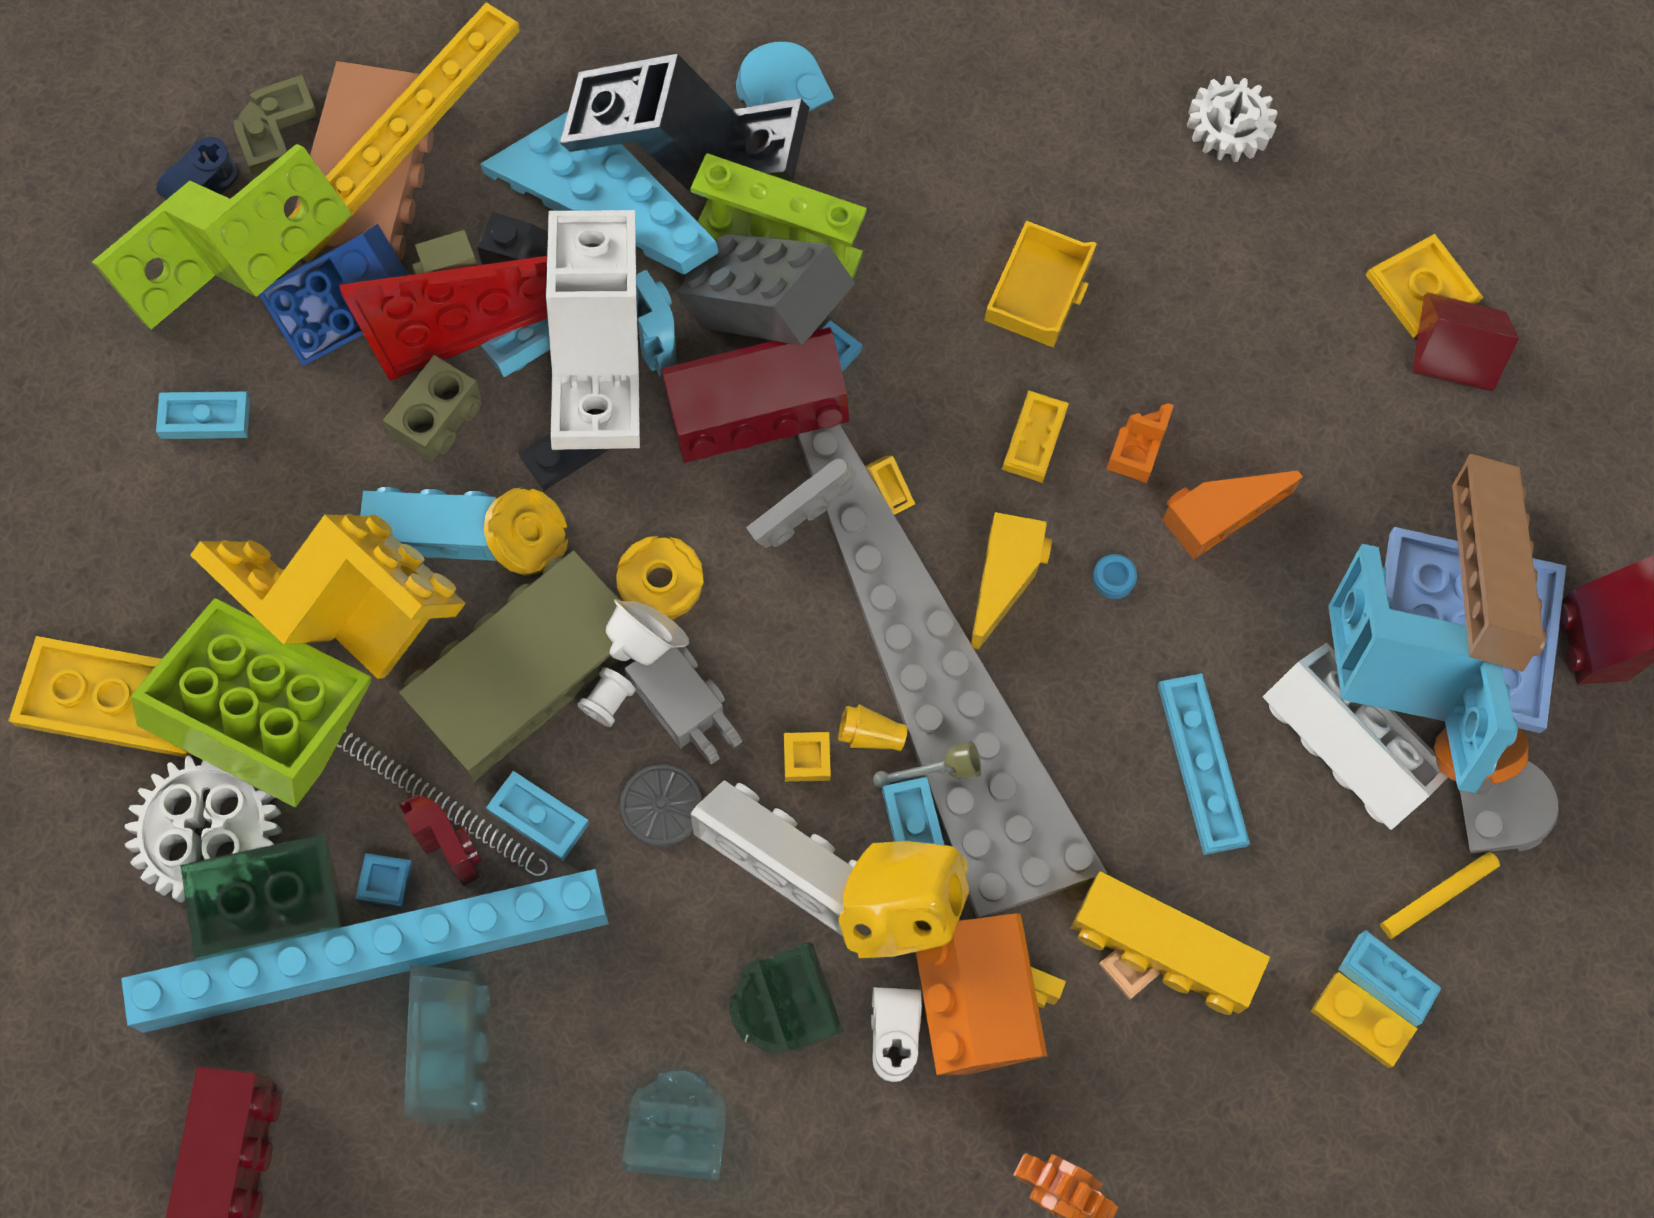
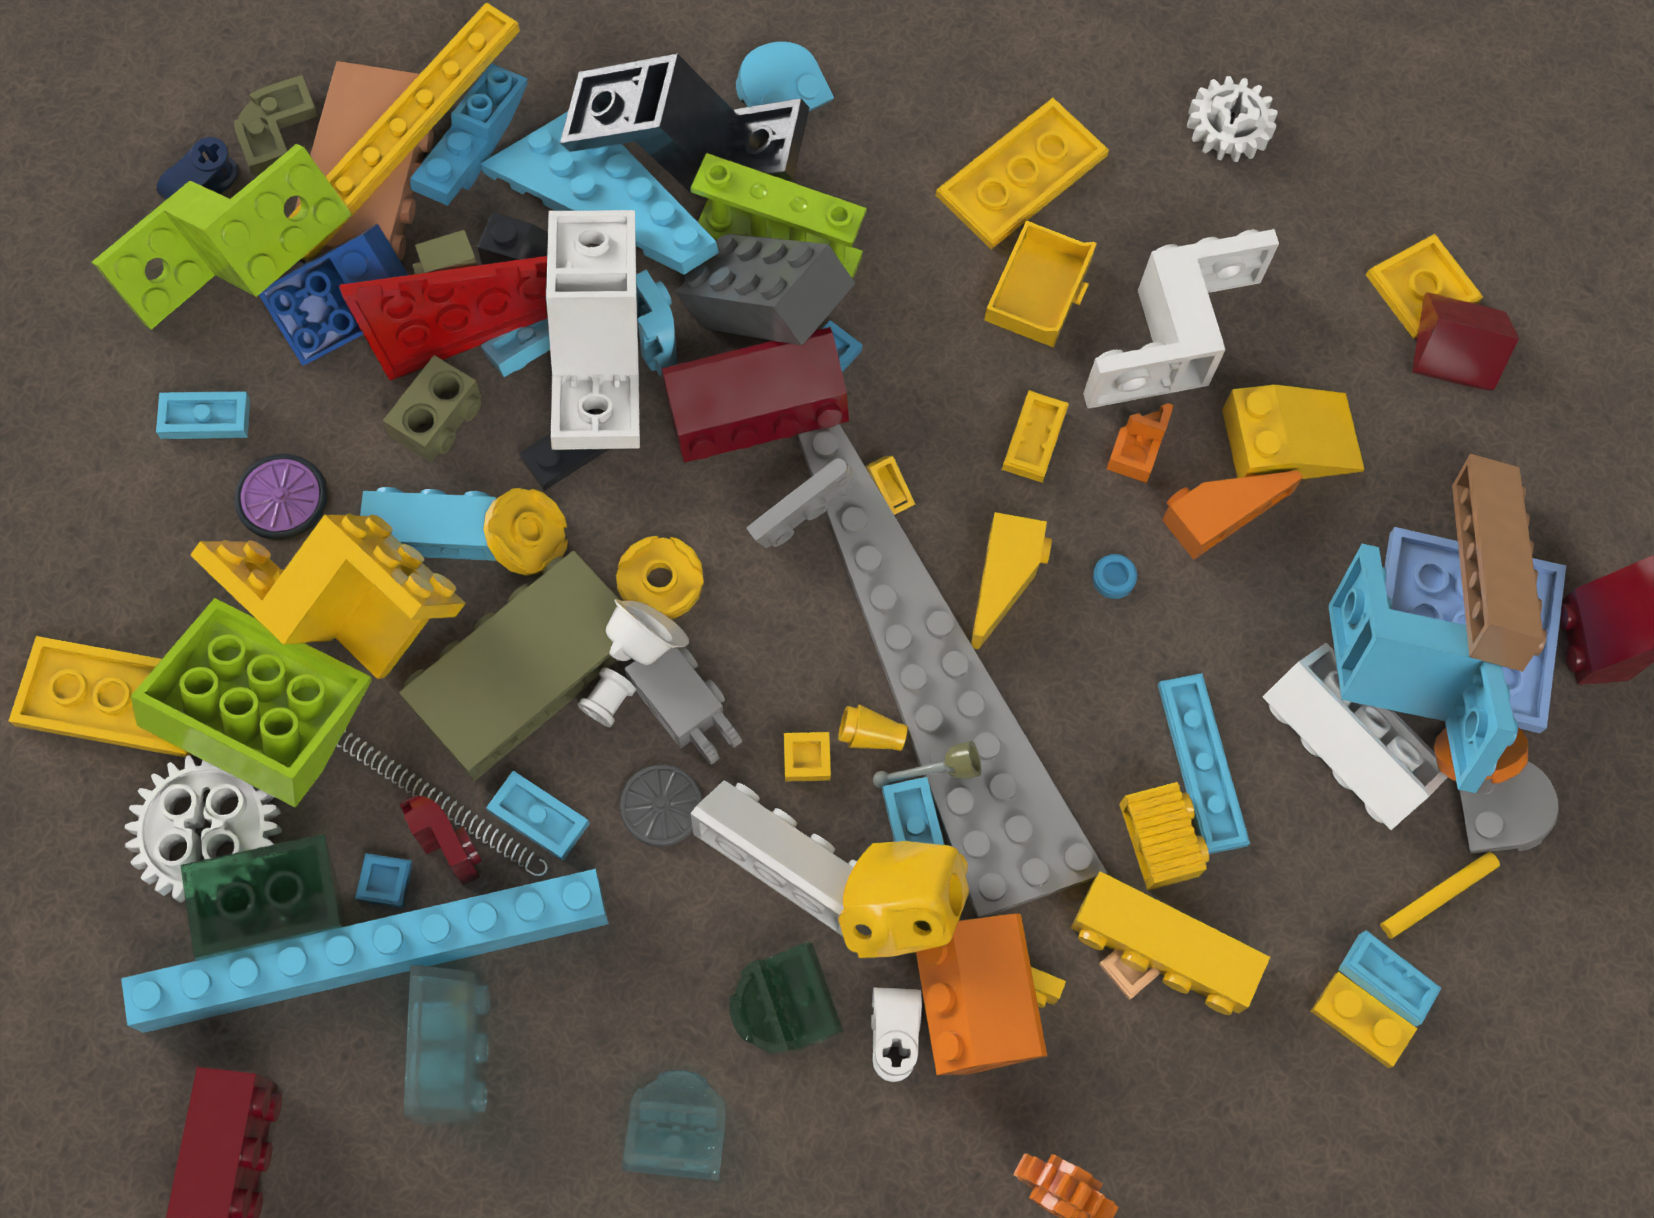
(280, 496): none -> medium lavender wheel
(474, 134): none -> dark azure slope
(1021, 173): none -> yellow tile
(1164, 835): none -> yellow brick
(1180, 318): none -> white bracket
(1291, 430): none -> yellow slope

